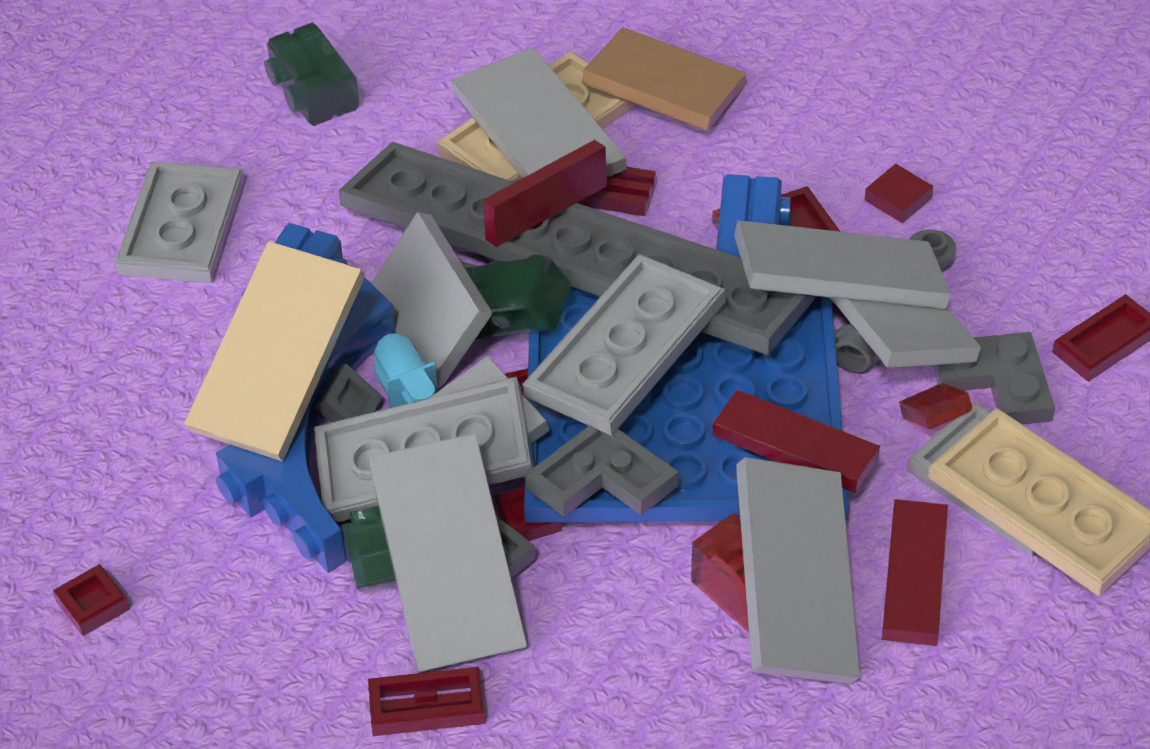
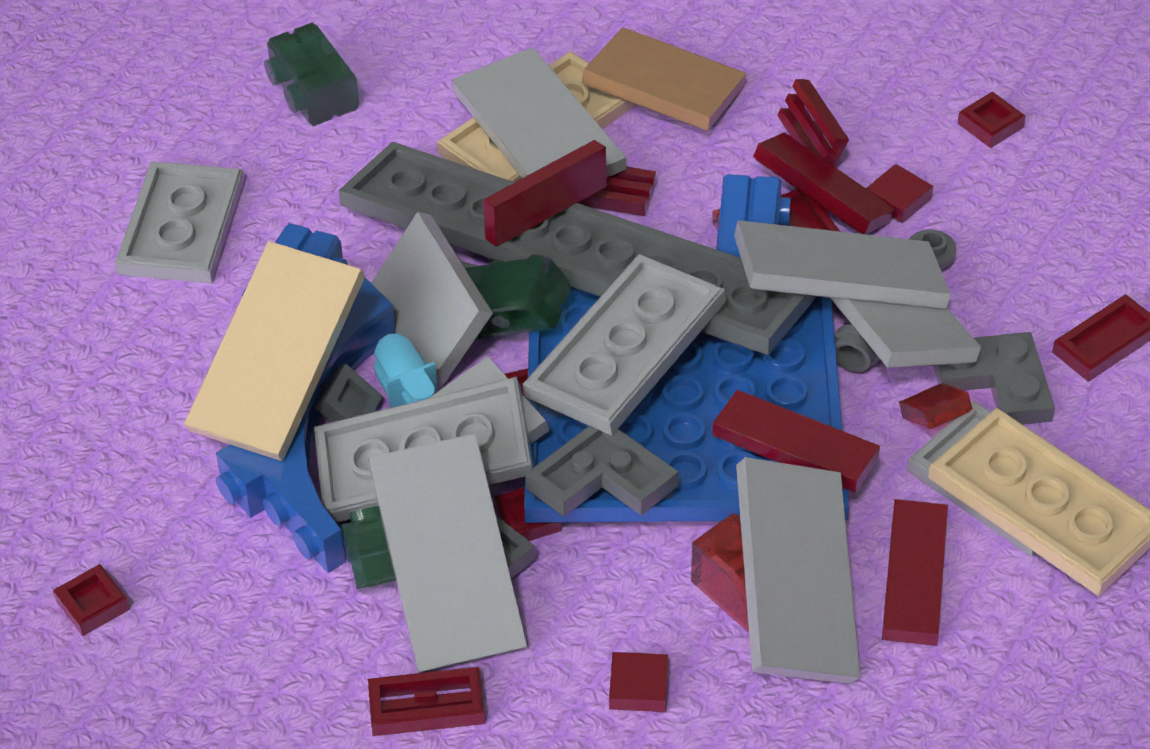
(638, 681): none -> dark red tile
(811, 132): none -> dark red tile
(824, 183): none -> dark red tile
(991, 119): none -> dark red tile

